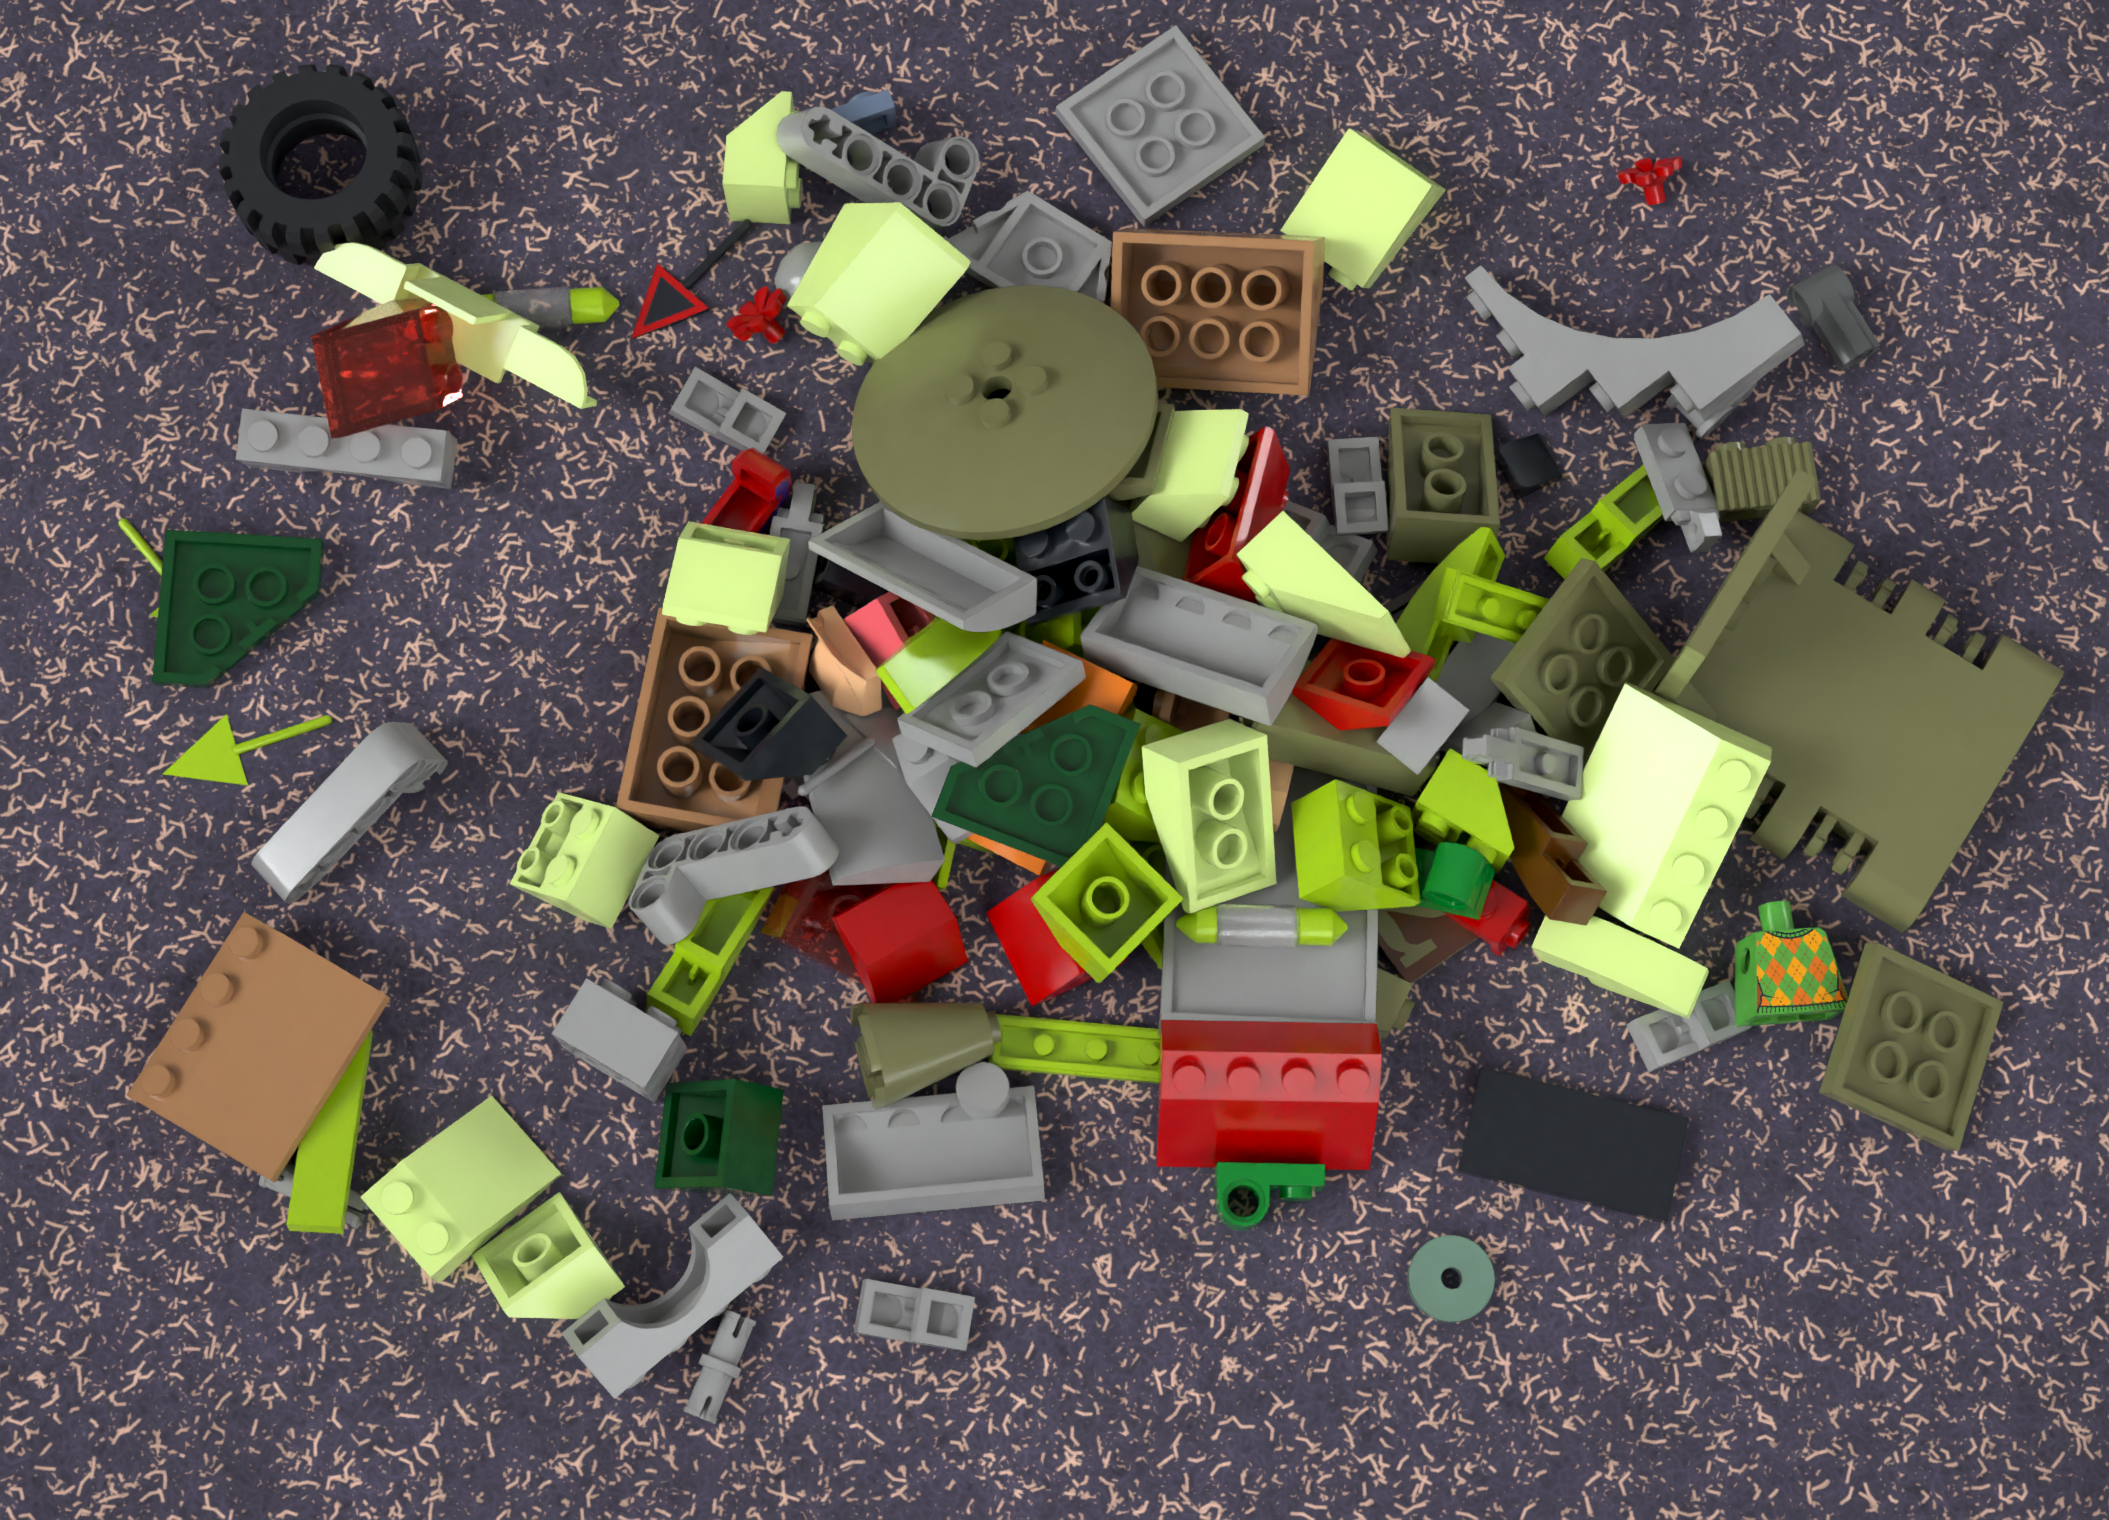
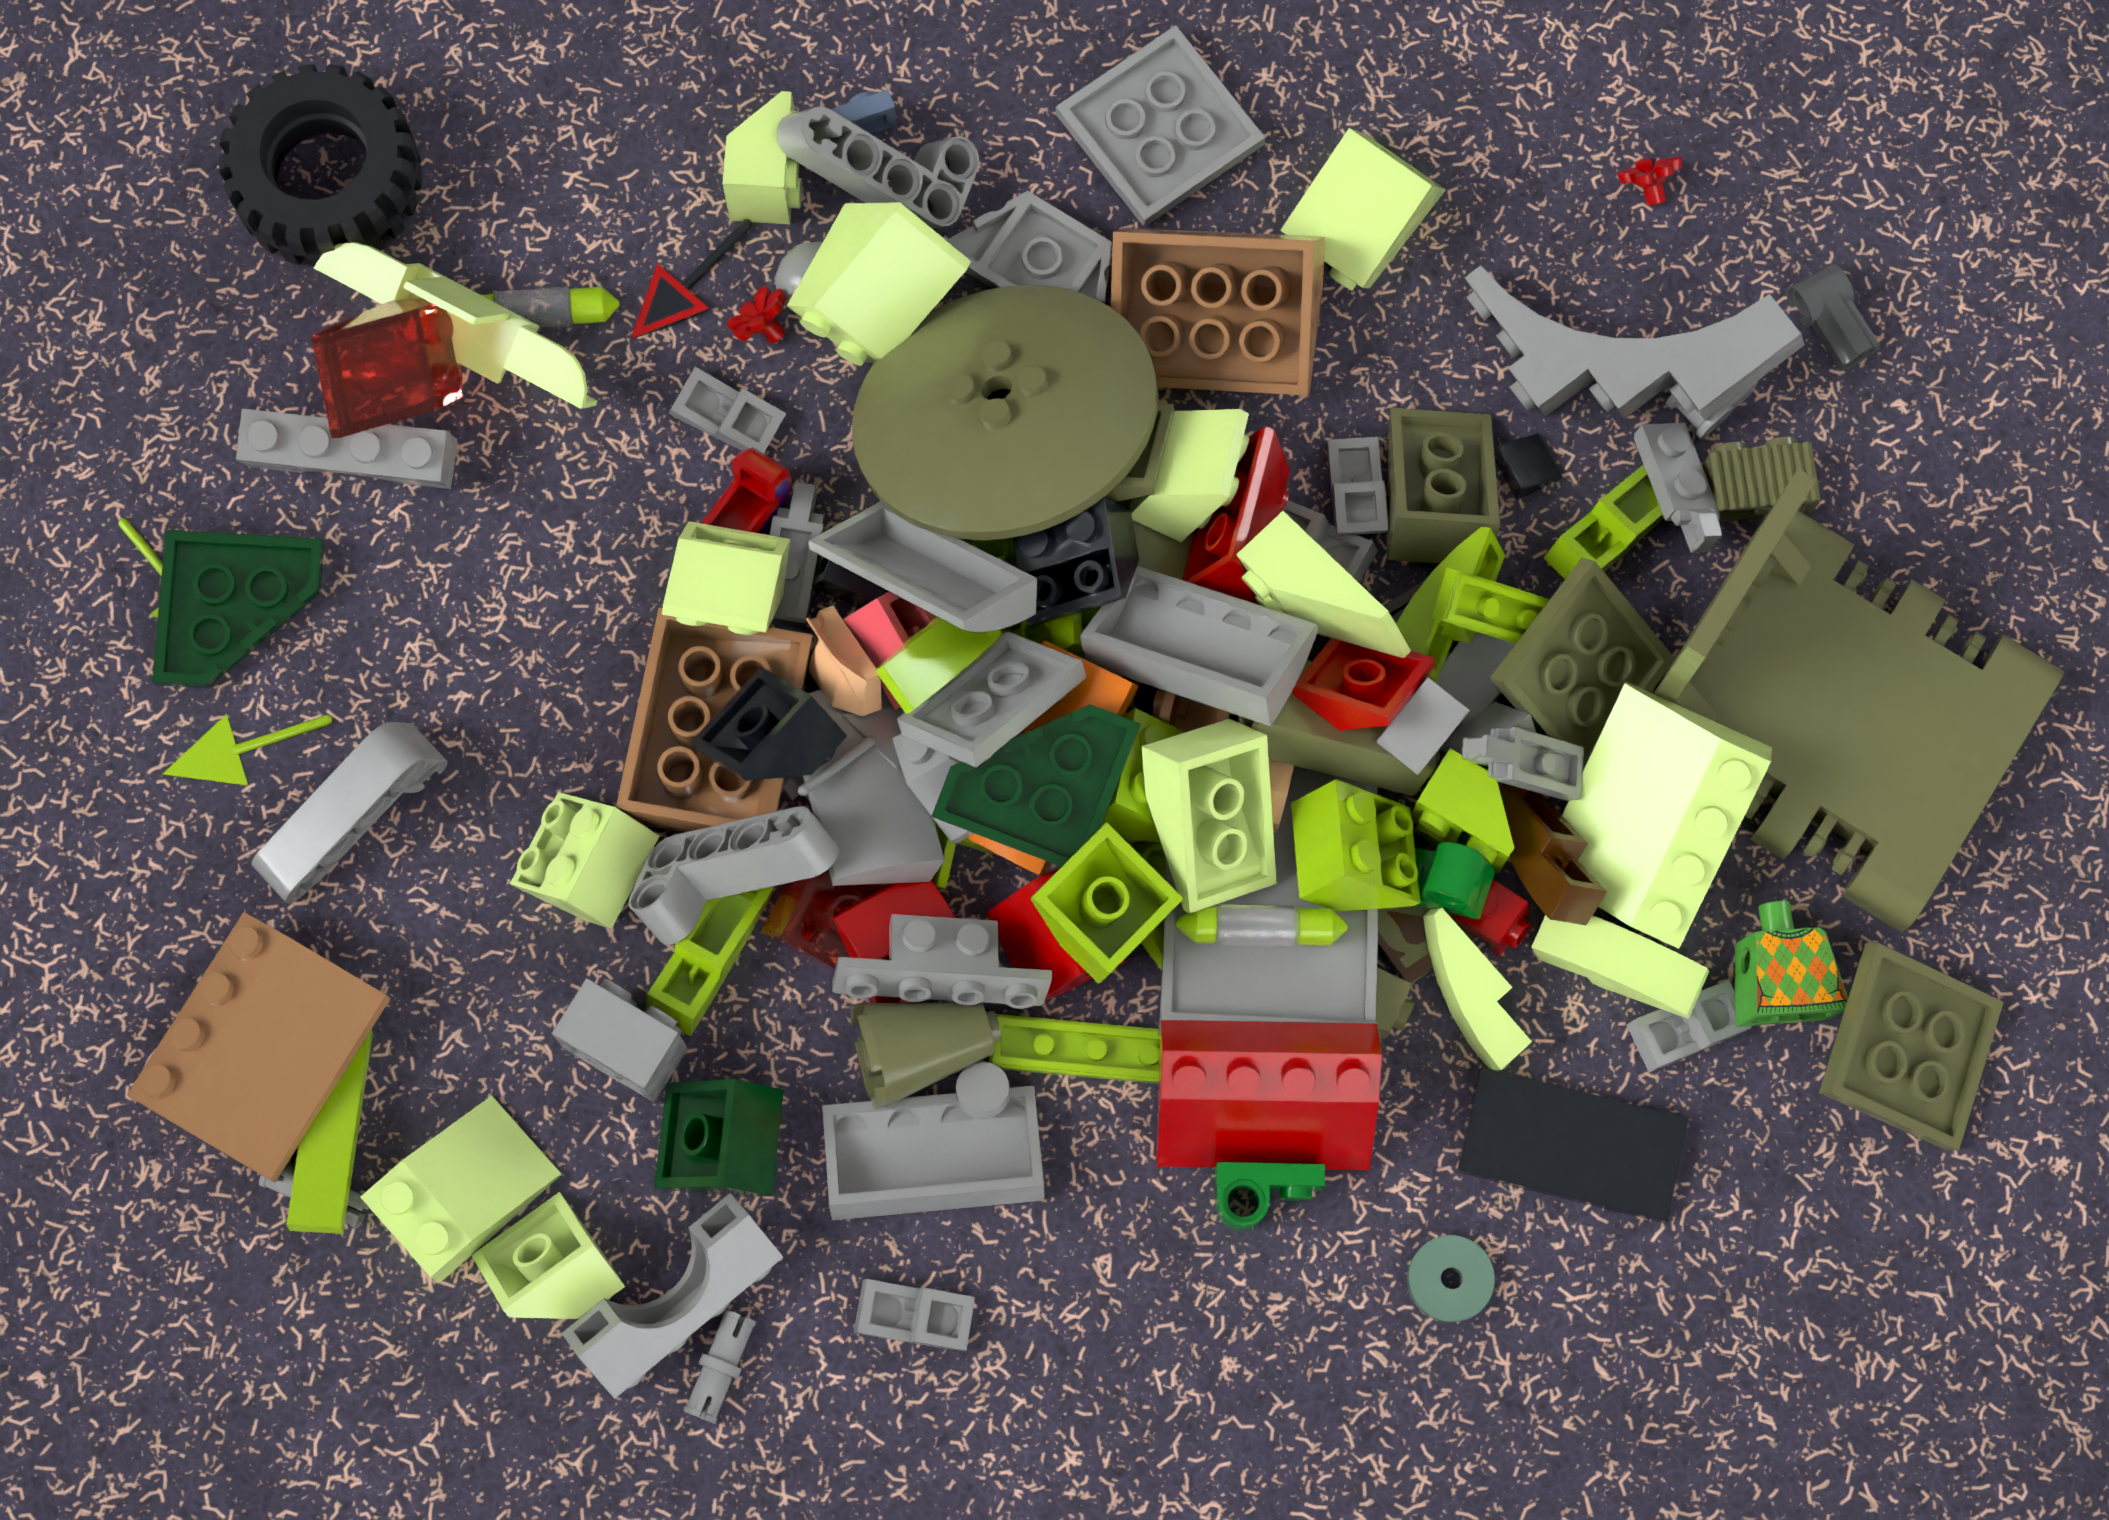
(942, 962): none -> light grey bracket
(1472, 992): none -> yellowish green slope

